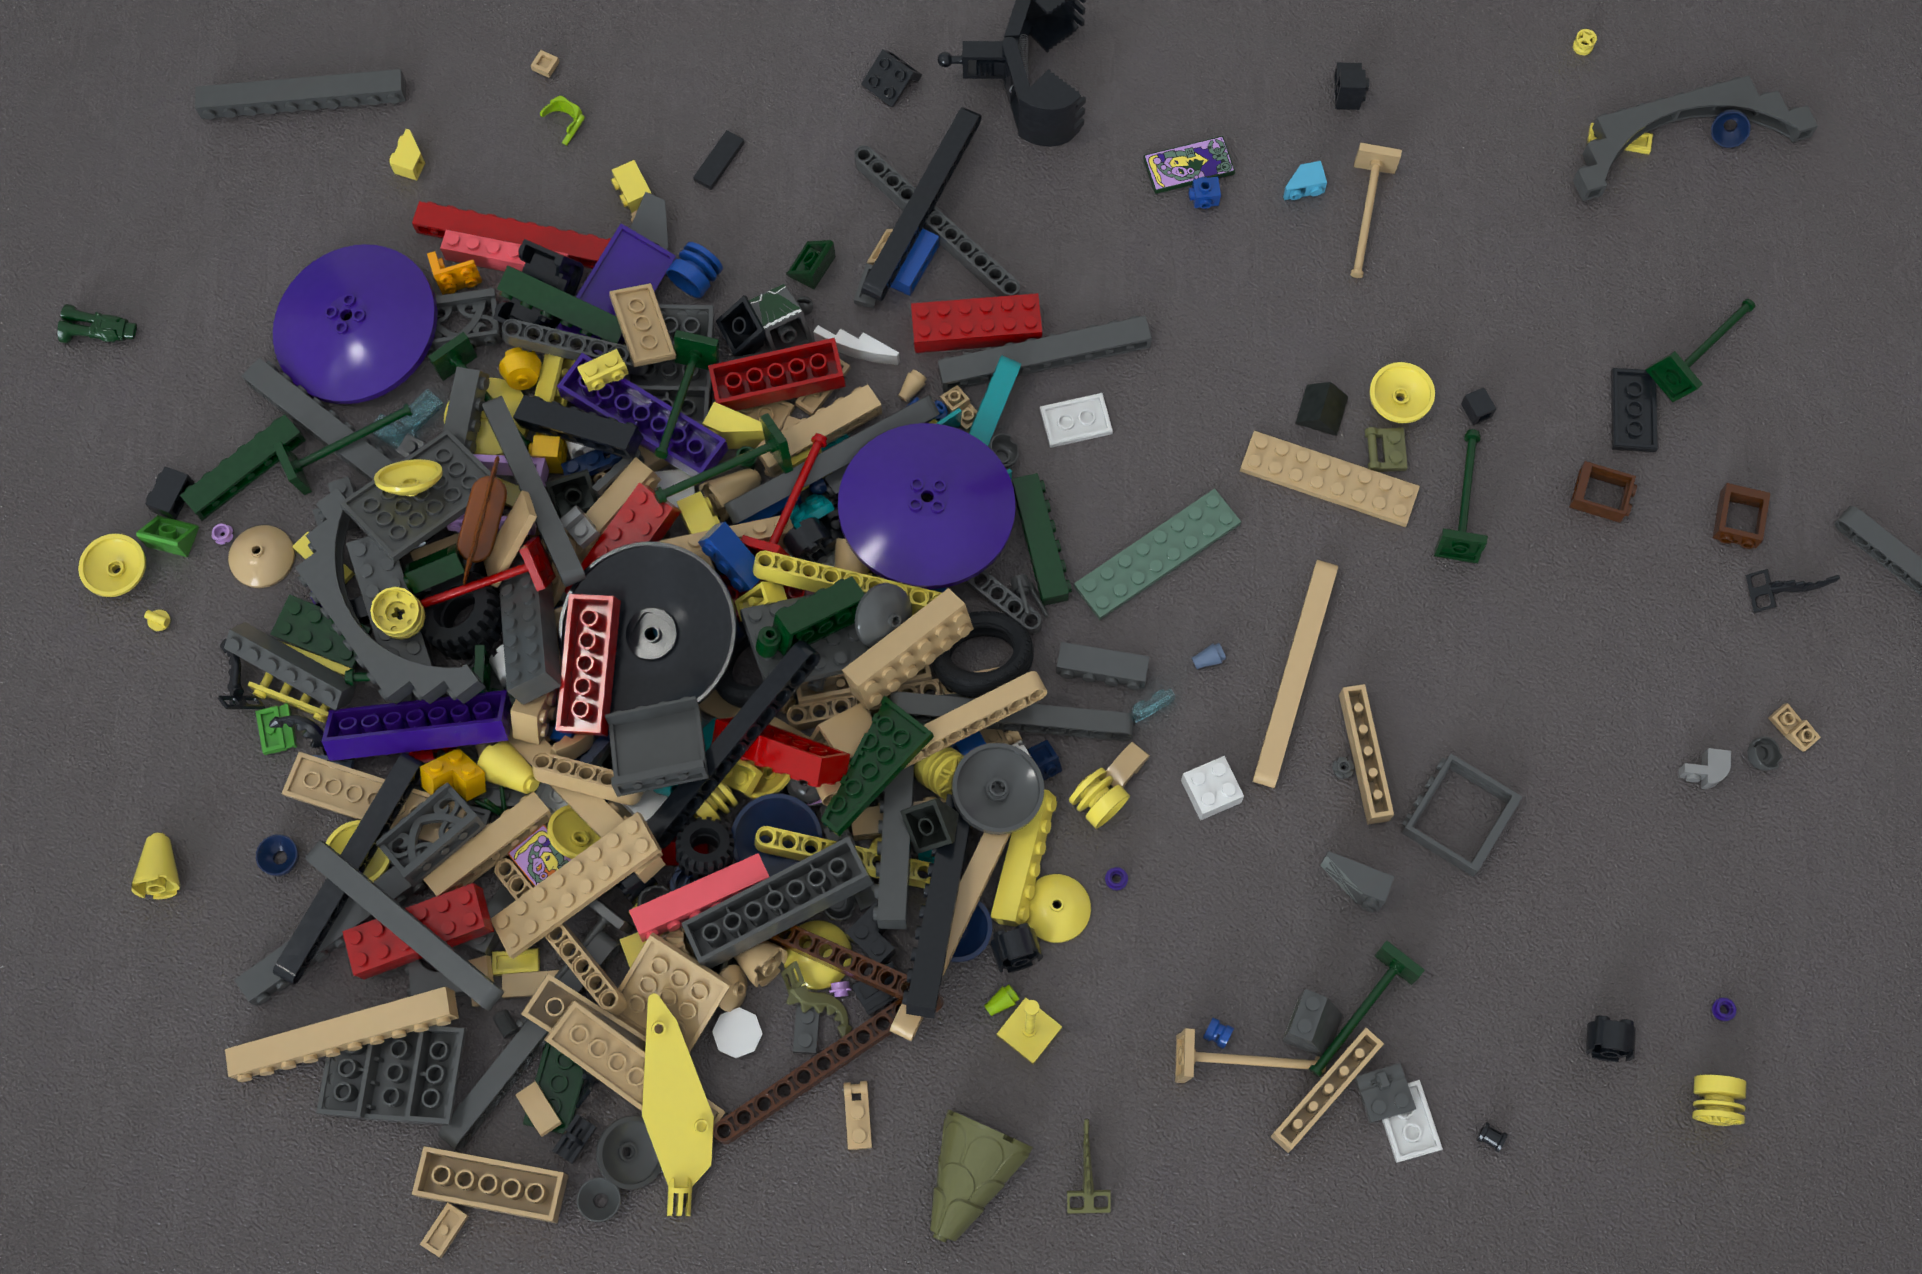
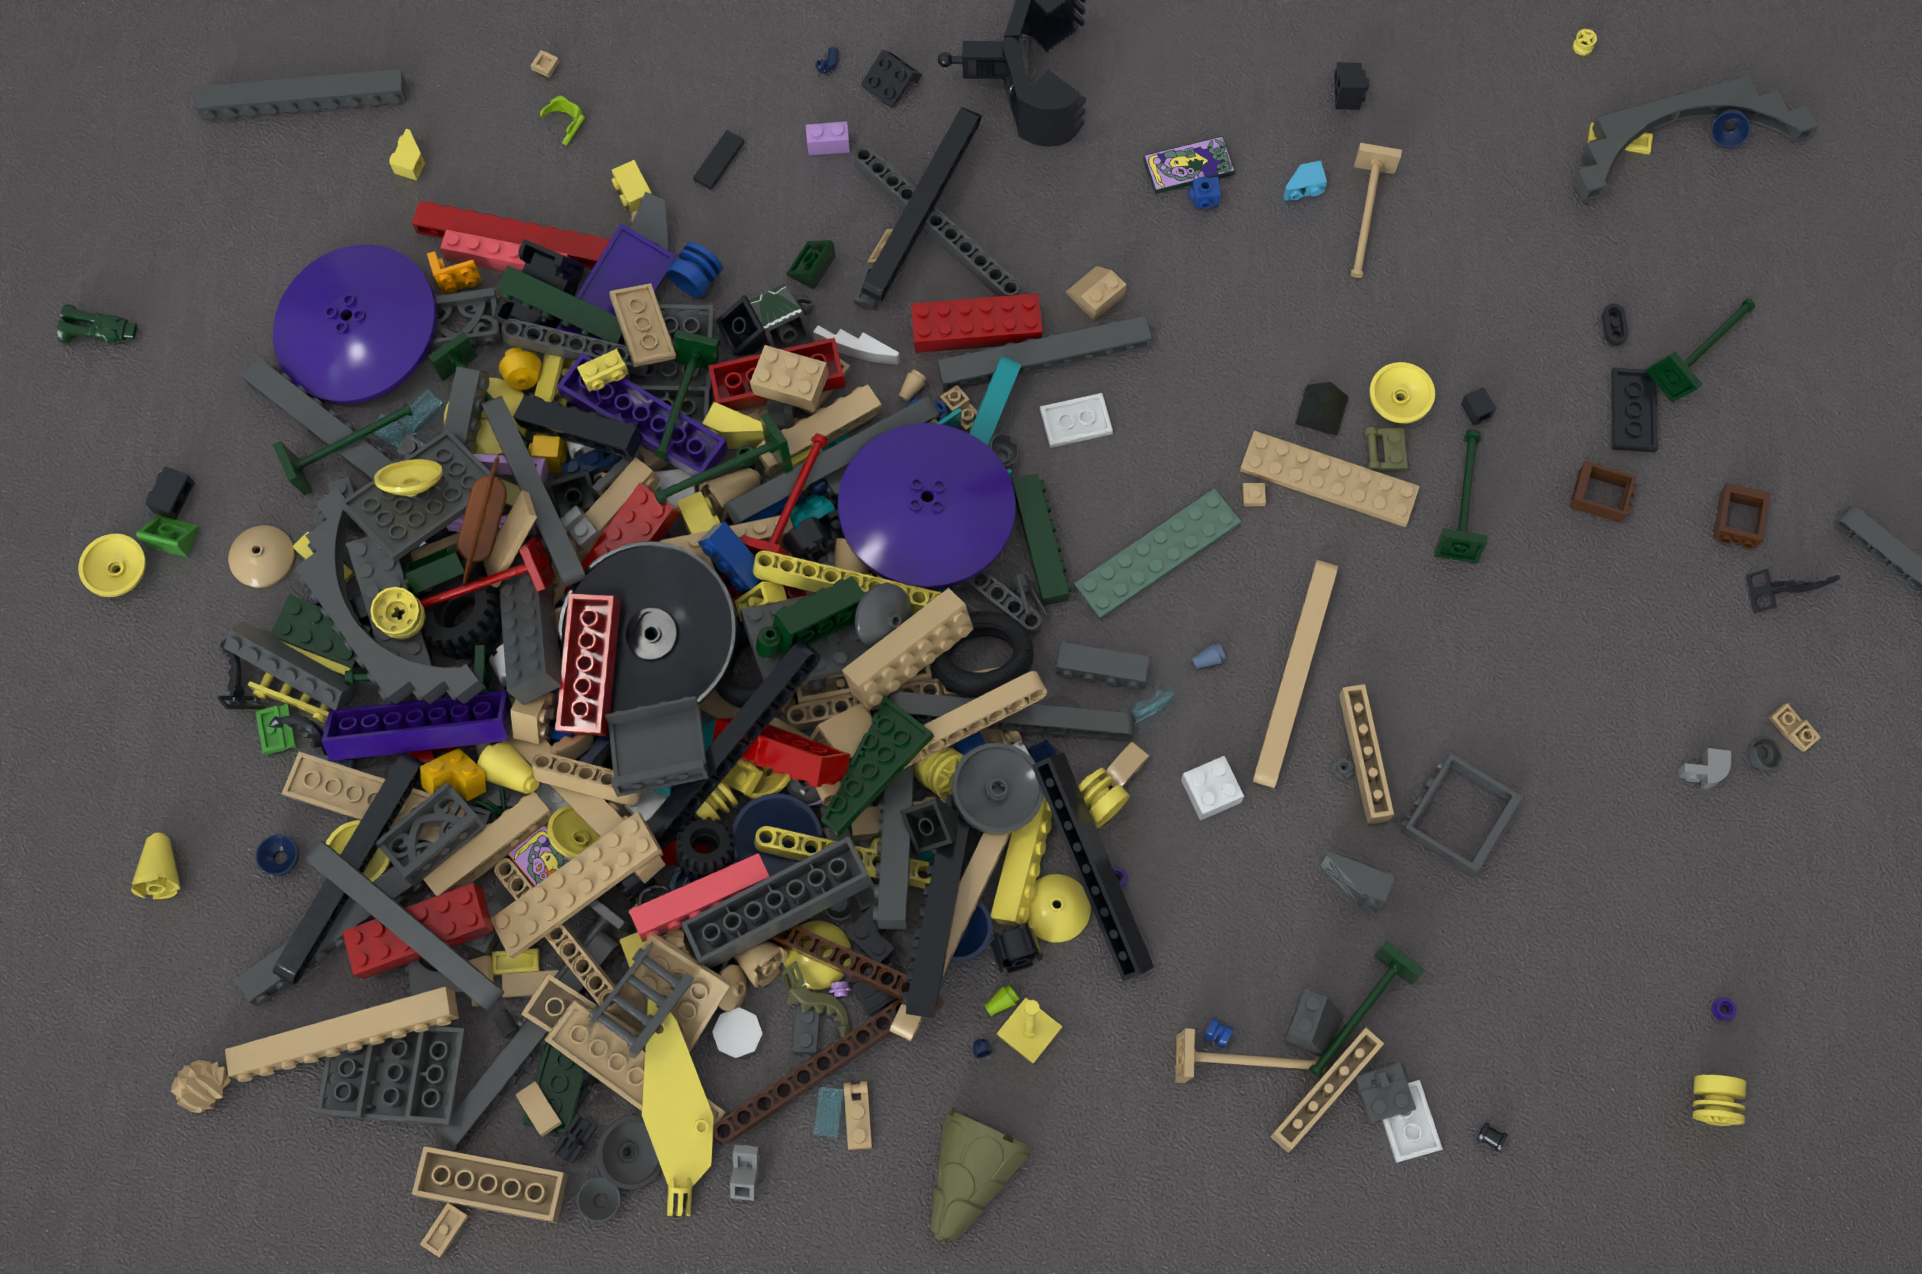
(157, 620): light yellow plate -> none
(200, 1085): none -> tan hair
(218, 530): lavender plate -> none
(241, 468): dark green brick -> none
(650, 1022): none -> dark grey fence
(745, 1172): none -> light grey brick
(781, 413): none -> dark grey panel
(789, 378): none -> tan brick
(827, 138): none -> lavender brick
(828, 1112): none -> clear light blue plate
(831, 62): none -> dark blue arm
(916, 262): blue brick -> none
(981, 1048): none -> dark blue hinge
(1088, 1184): olive piece -> none
(1093, 866): none -> black brick
(1097, 291): none -> tan slope
(1254, 494): none -> tan plate
(1611, 1039): black brick -> none
(1615, 326): none -> black plate

